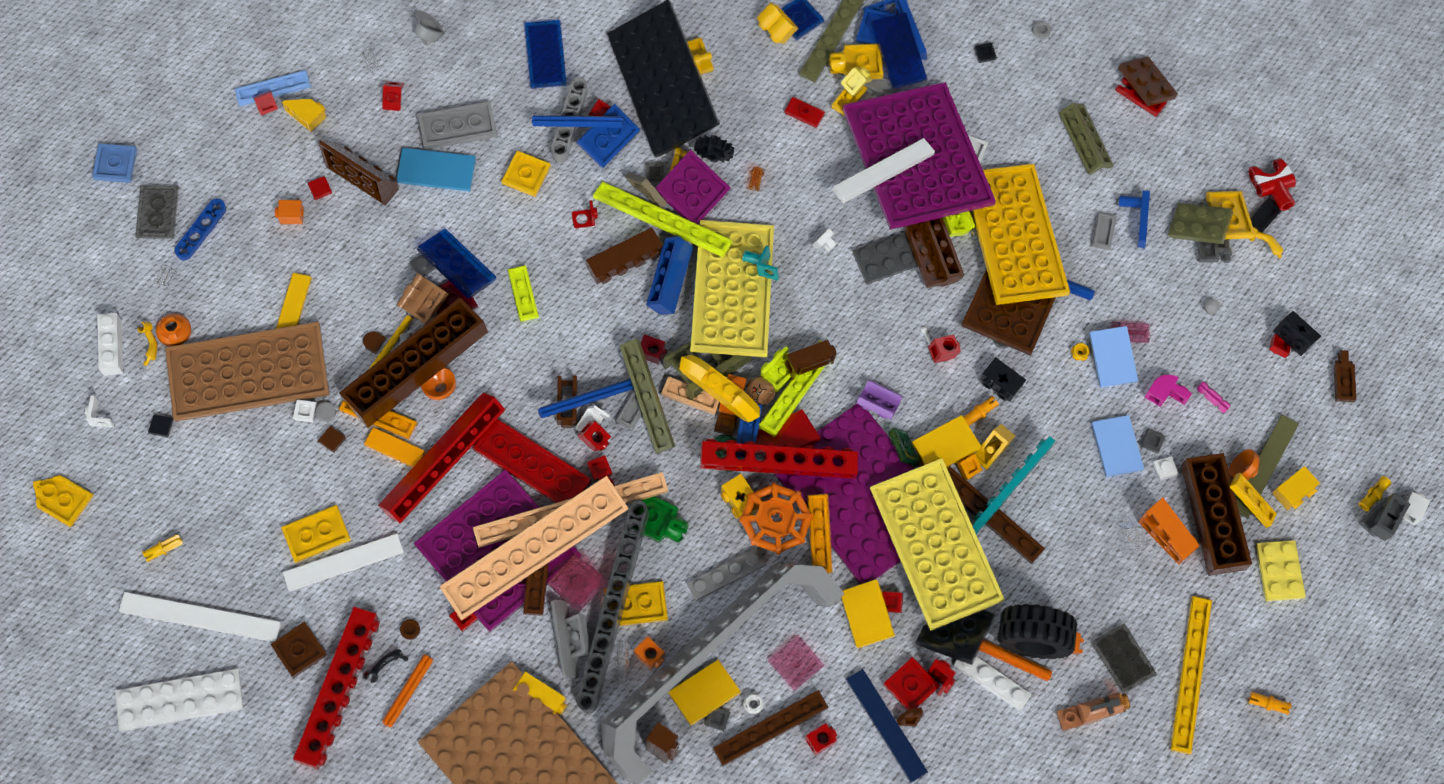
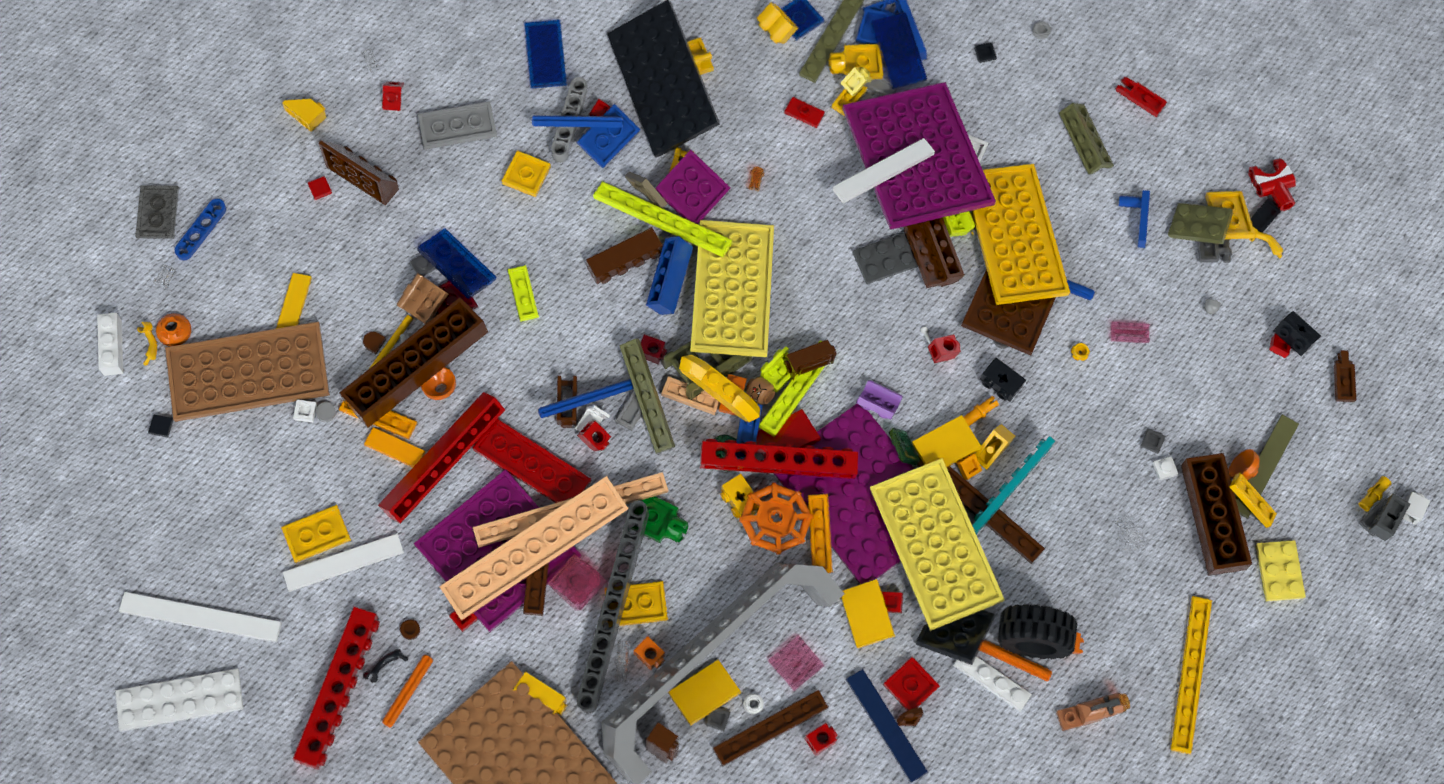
(61, 498): yellow tile -> none
(91, 412): white bracket -> none
(114, 163): medium blue plate -> none
(162, 547): yellow axle -> none
(265, 103): red plate -> none
(277, 86): light blue tile -> none
(290, 212): orange brick -> none
(298, 650): reddish brown plate -> none
(331, 439): reddish brown tile -> none
(427, 28): light grey piece -> none
(436, 169): dark azure tile -> none
(571, 638): light grey bracket -> none
(591, 214): red bracket -> none
(600, 468): red plate -> none
(654, 171): clear smoke tile -> none
(714, 148): black gear -> none
(725, 424): reddish brown tile -> none
(726, 574): light grey plate -> none
(761, 261): teal bracket -> none
(825, 241): white tile -> none
(944, 674): red bracket -> none
(1104, 231): light grey tile -> none
(1113, 356): light blue tile -> none
(1117, 446): light blue tile -> none
(1123, 658): clear smoke plate -> none
(1148, 81): reddish brown plate -> none
(1166, 386): dark pink brick -> none
(1169, 531): orange wedge -> none
(1213, 397): dark pink axle -> none
(1269, 703): light orange pin -> none
(1296, 488): yellow brick -> none

